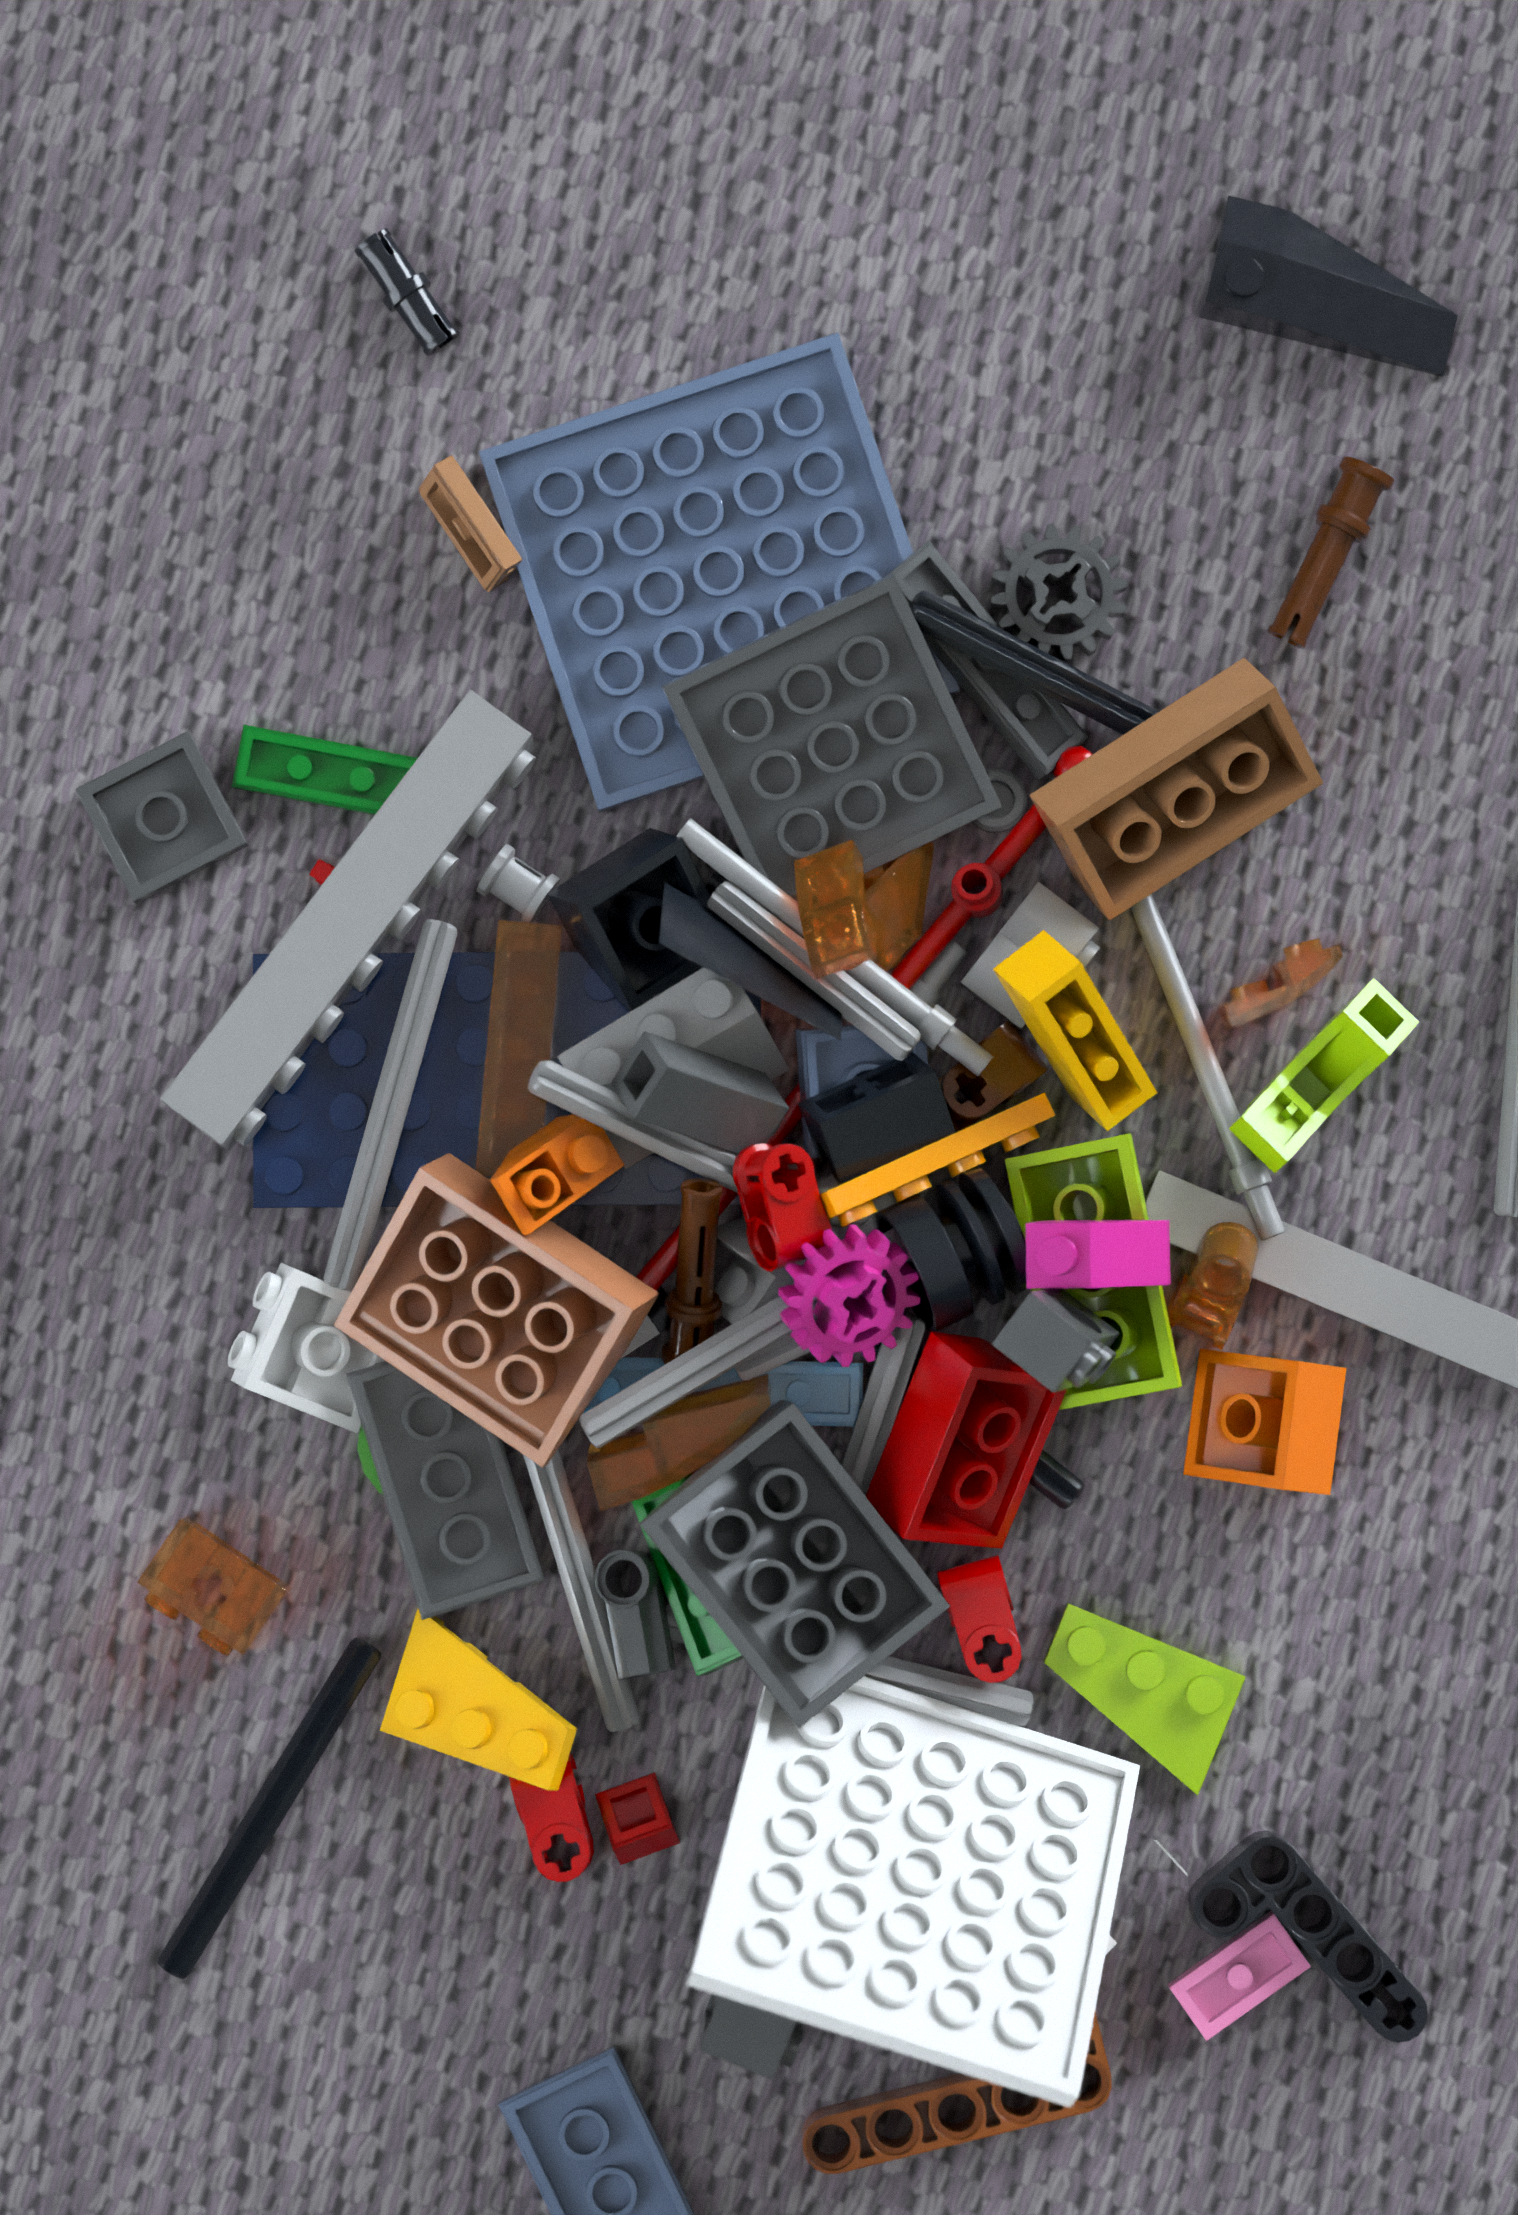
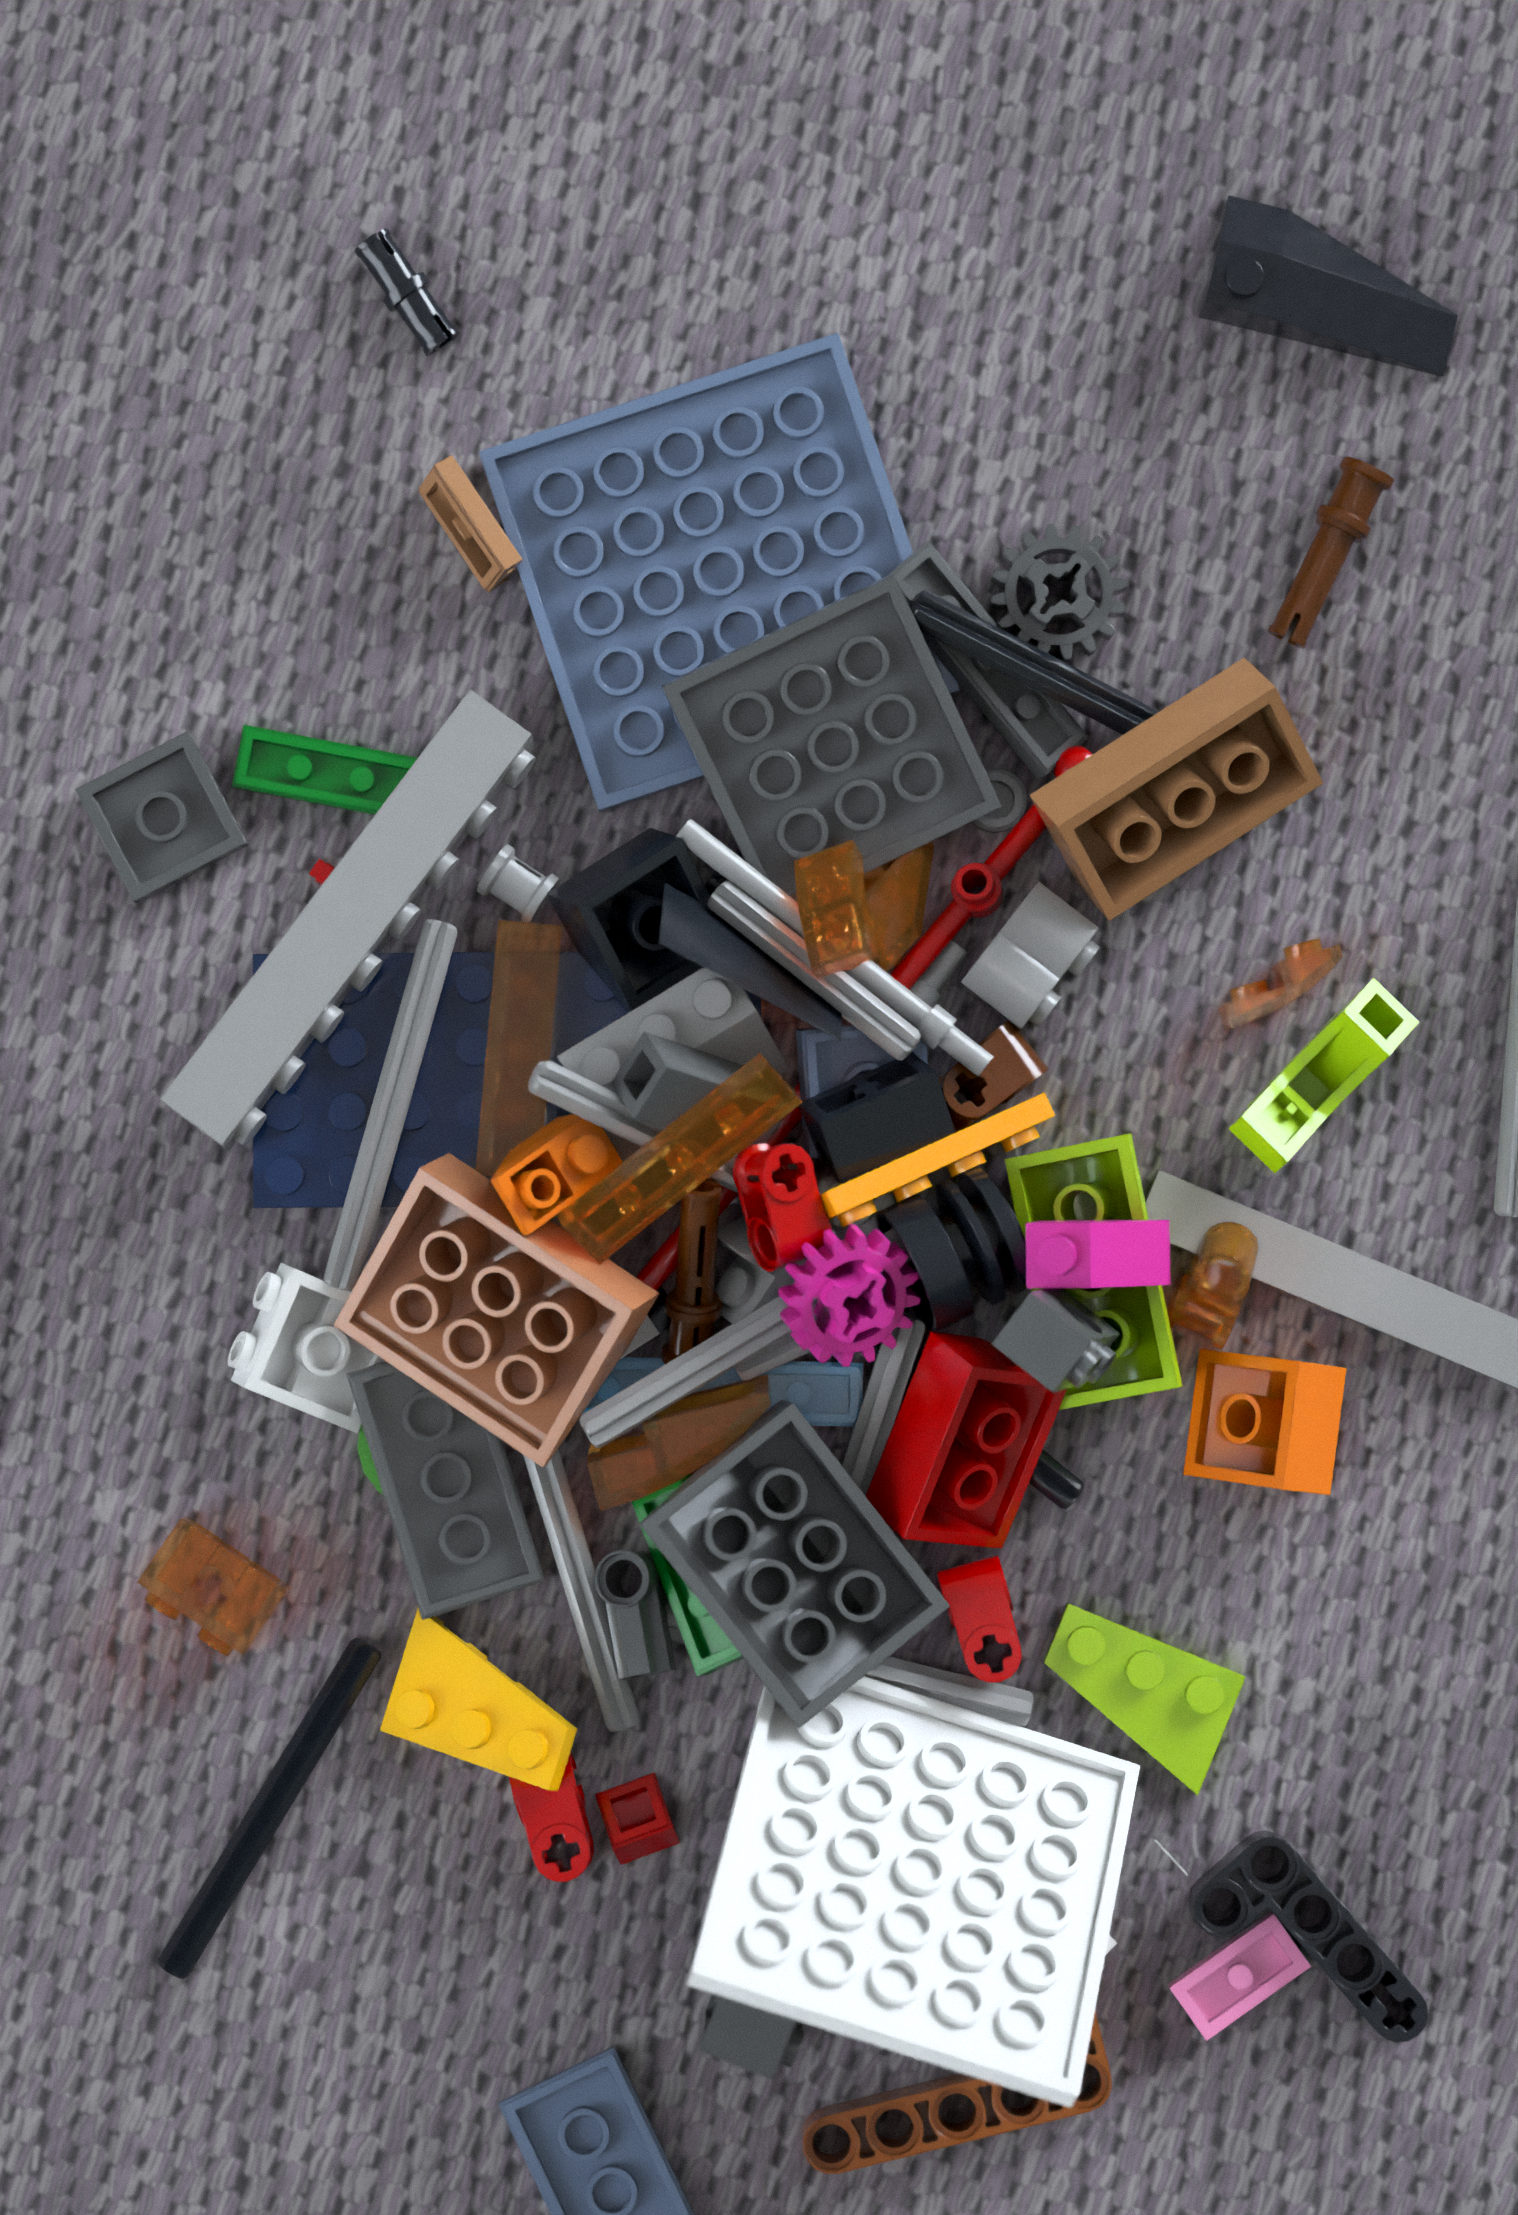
(679, 1158): none -> clear orange tile
(1075, 1030): yellow brick -> none
(1248, 1174): light grey bar -> none

